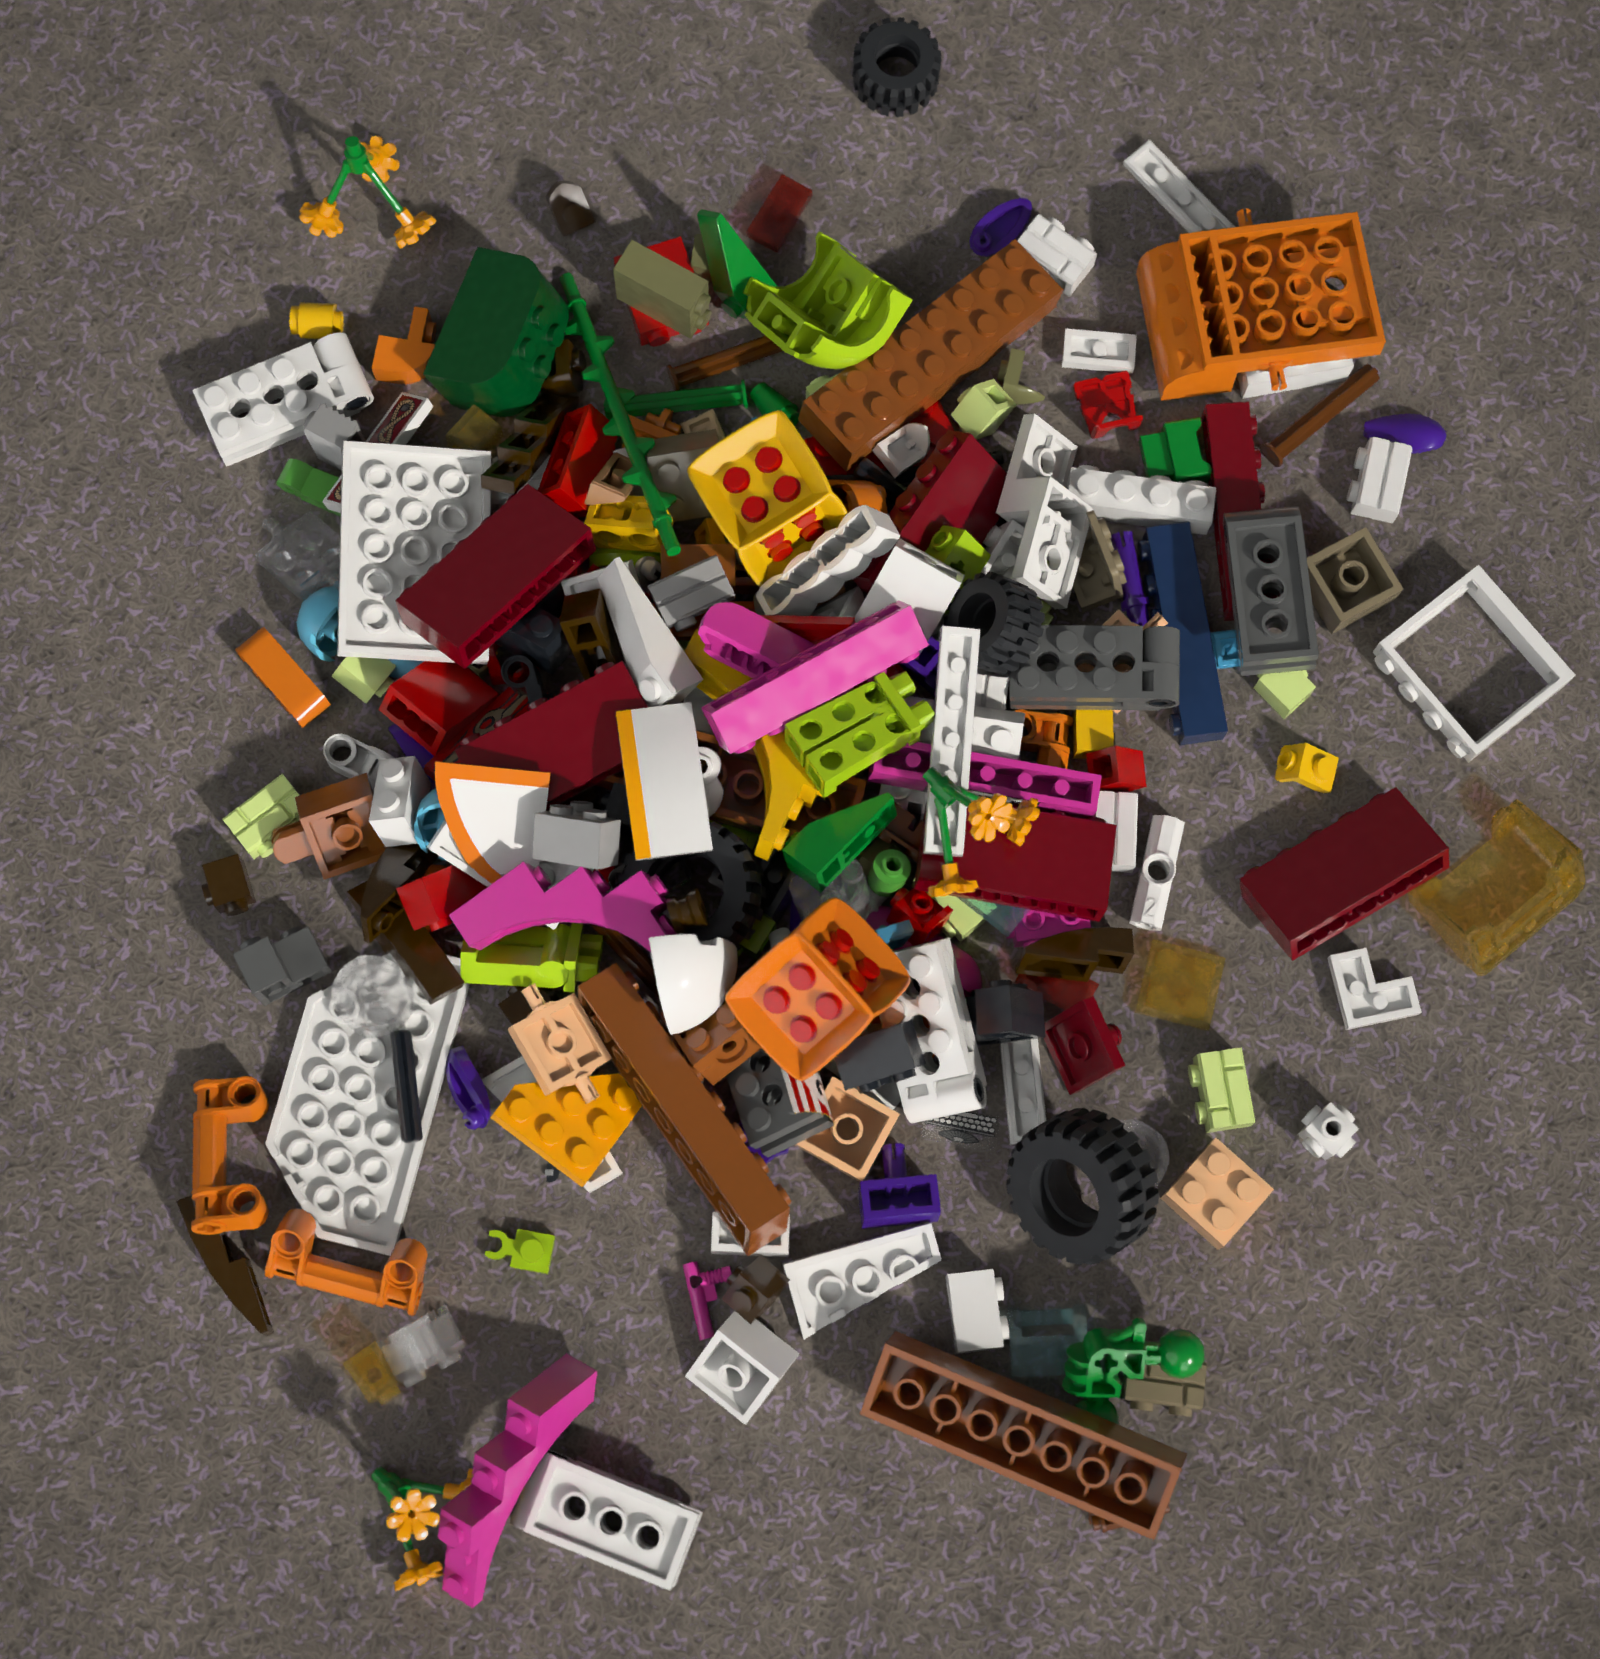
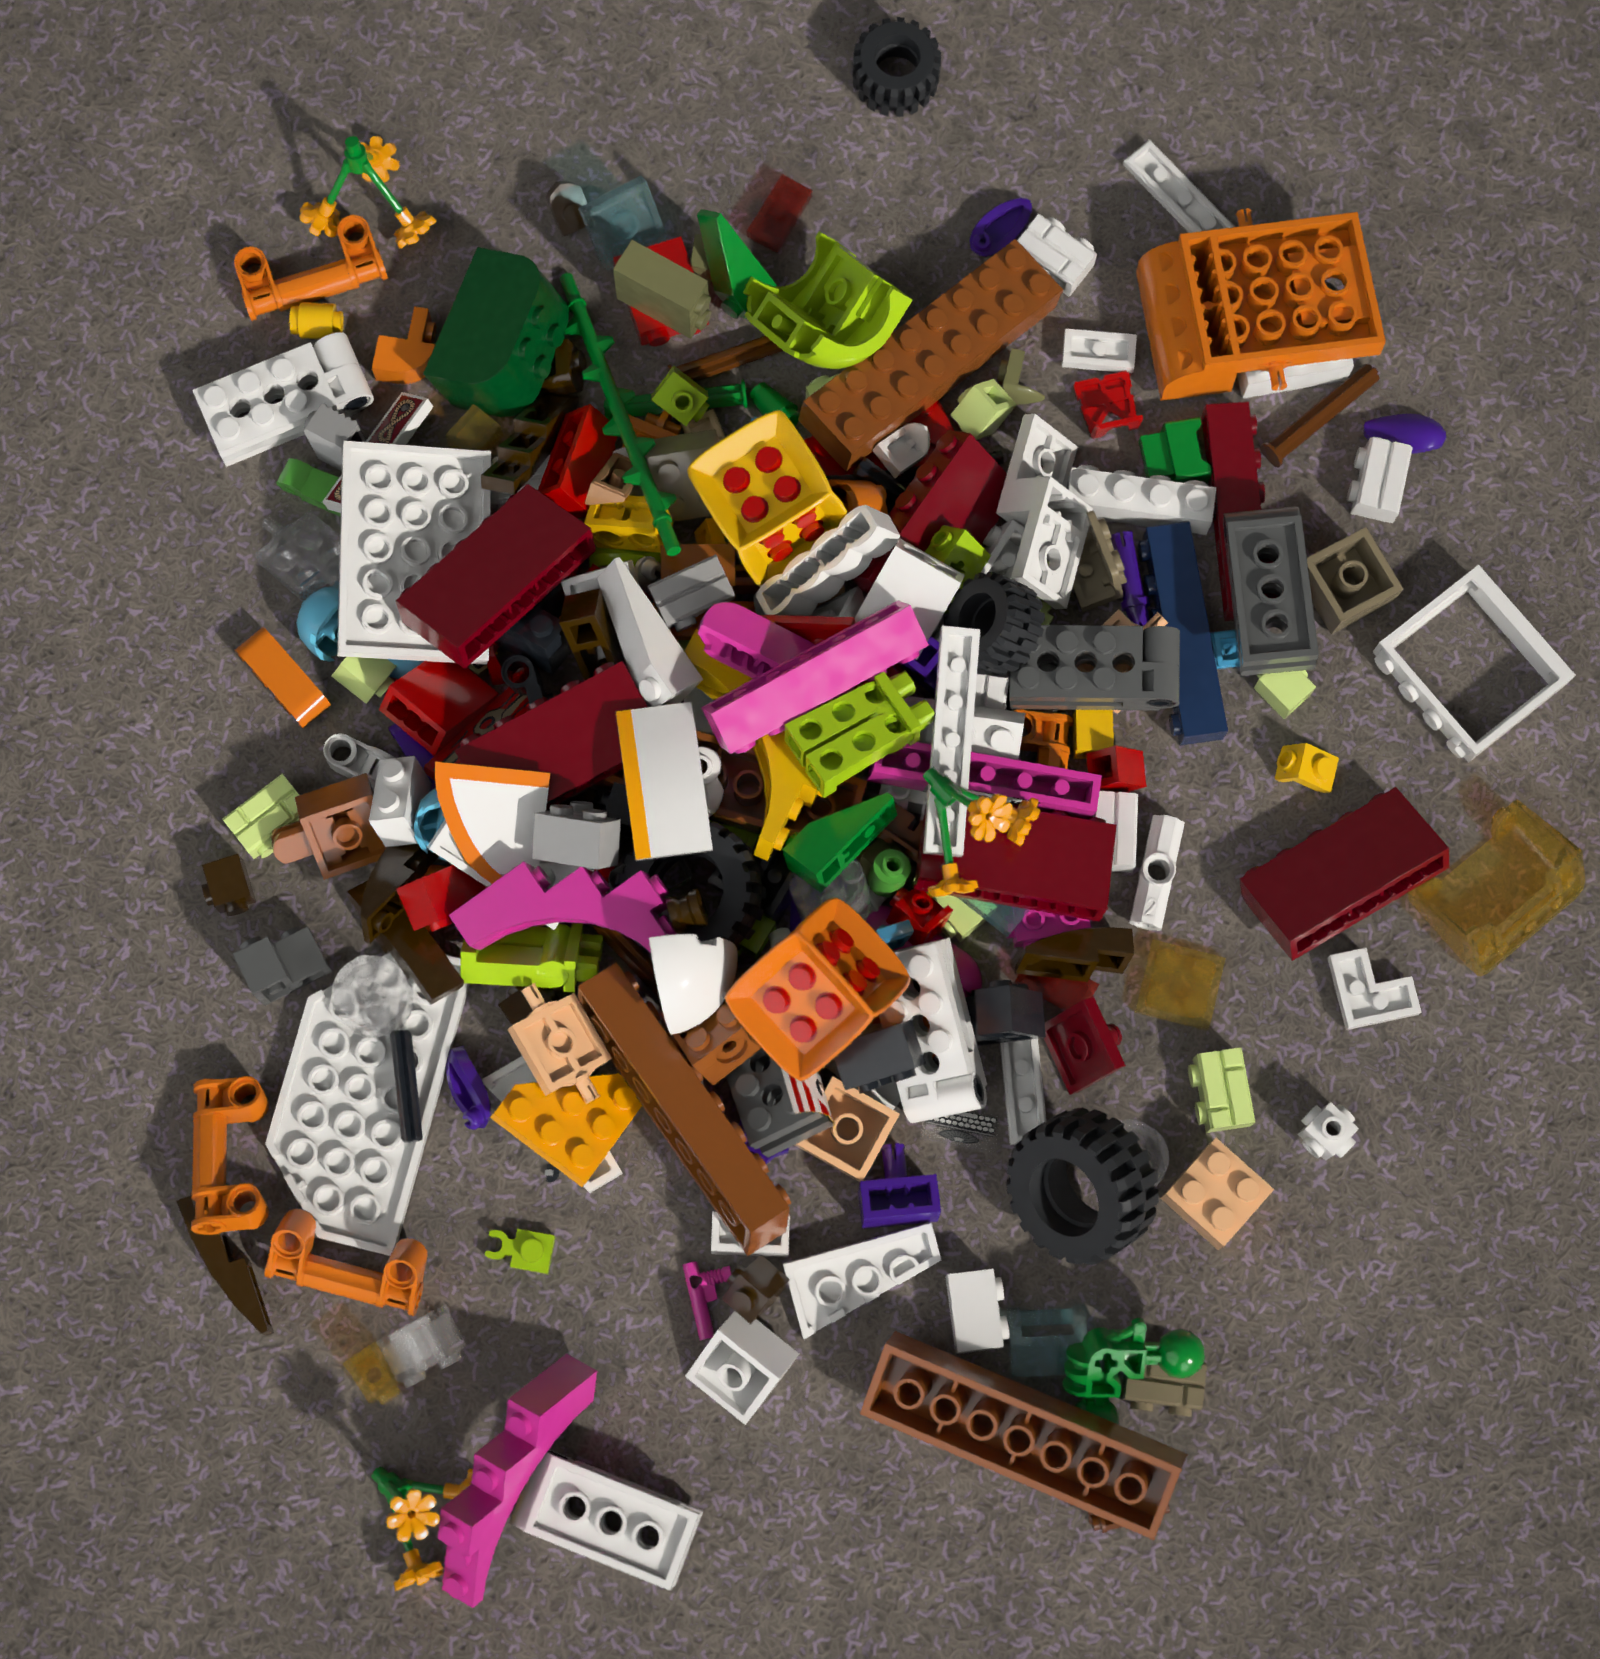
(359, 266): none -> orange piece
(621, 217): none -> clear light blue tile
(681, 397): none -> lime brick

